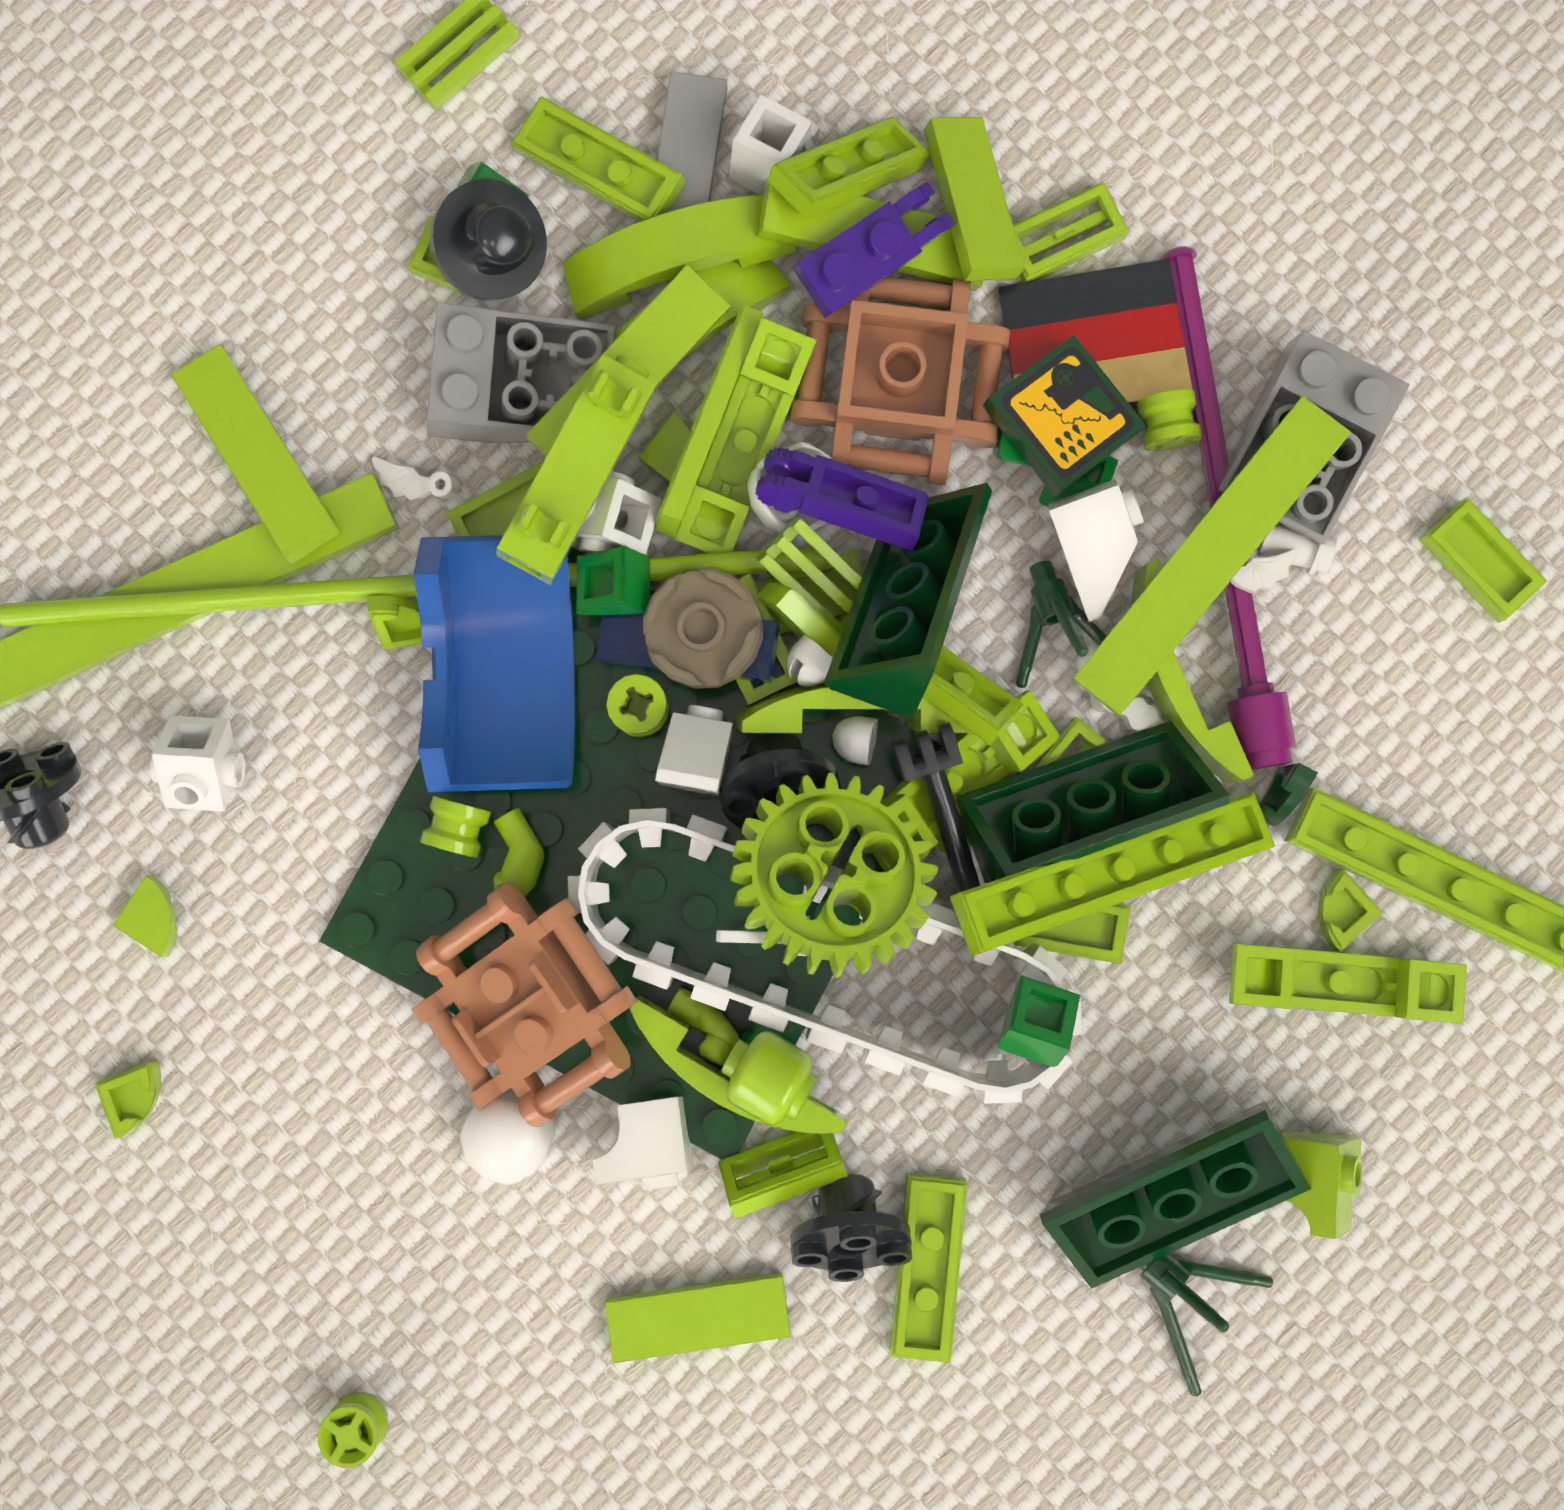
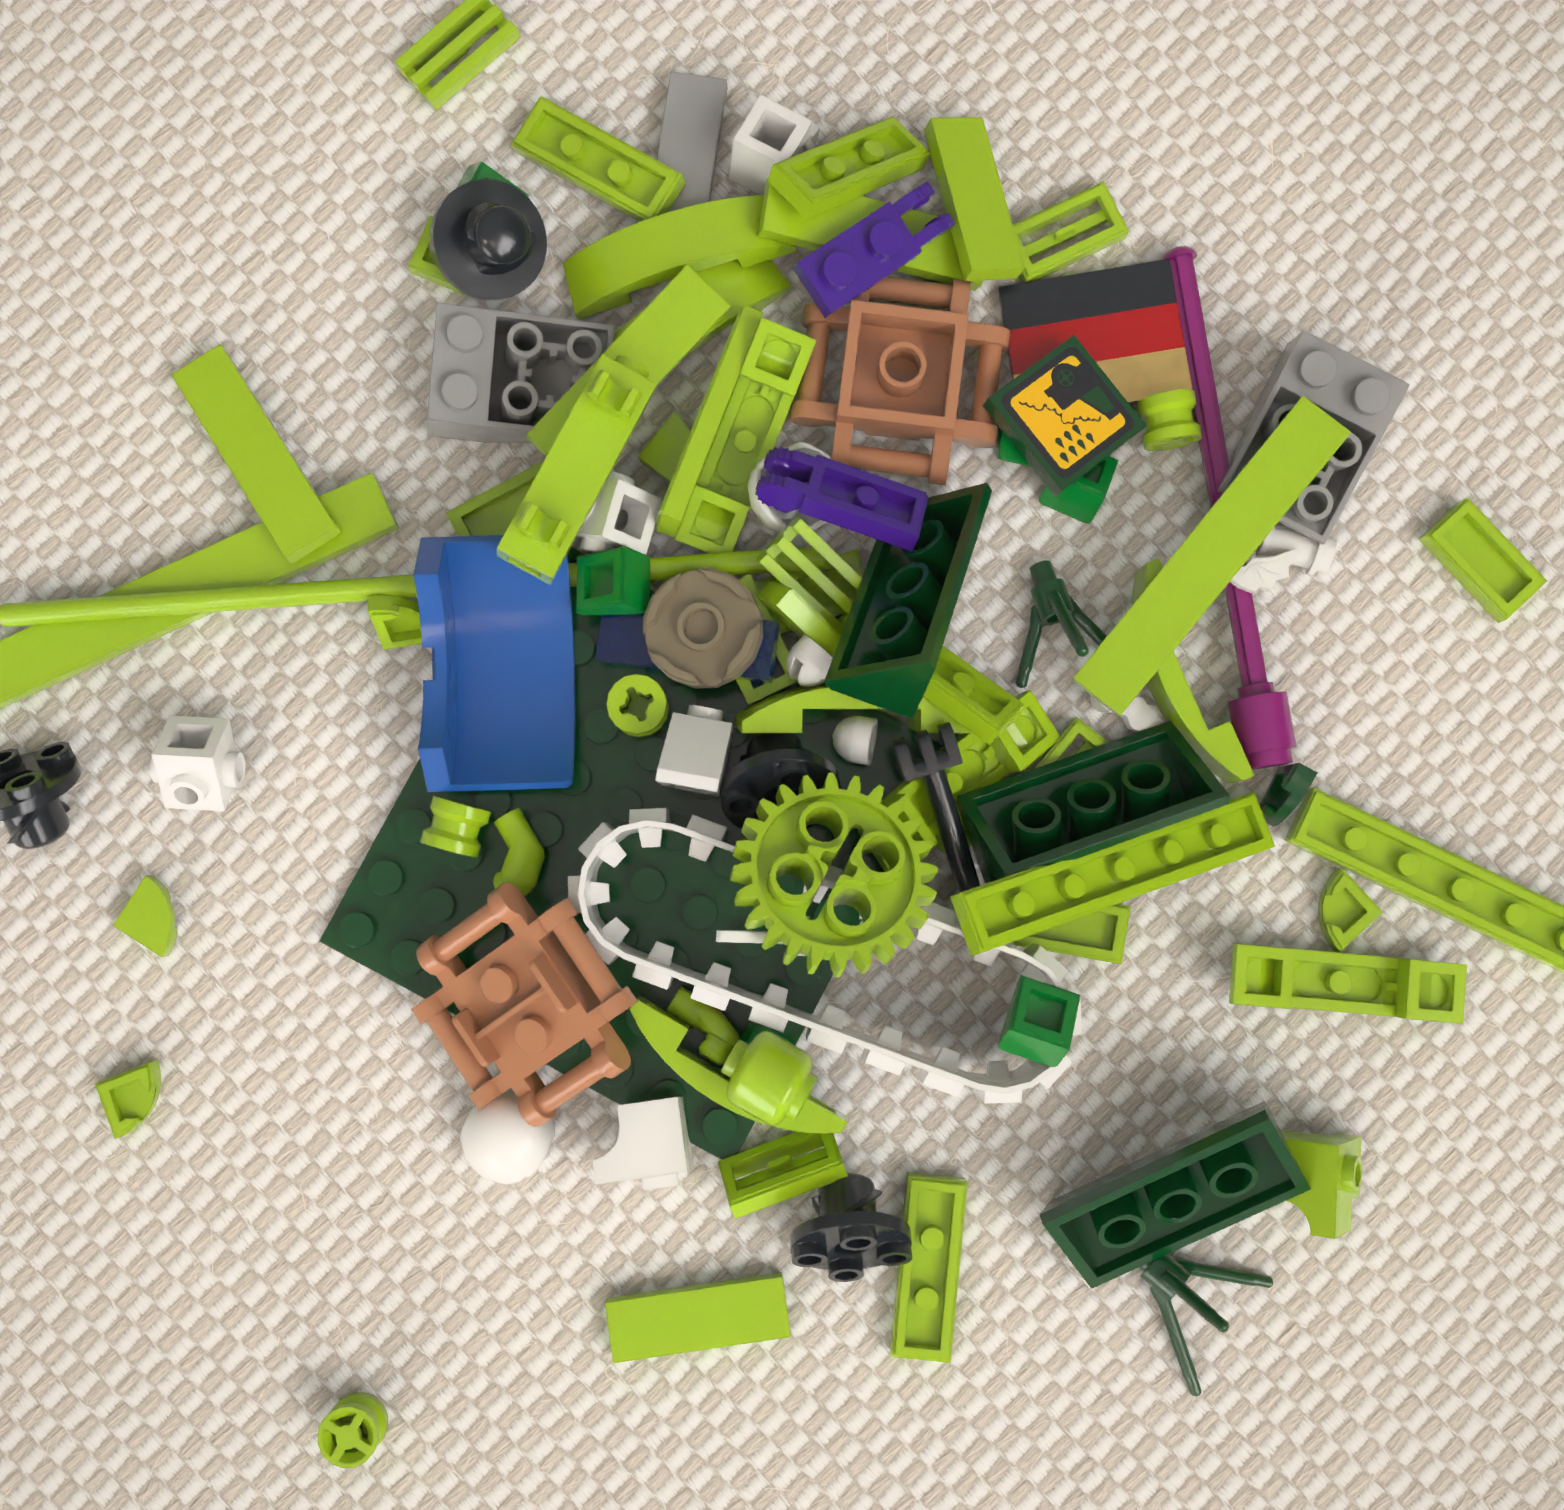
(411, 484): white piece -> none
(1097, 540): white slope -> none

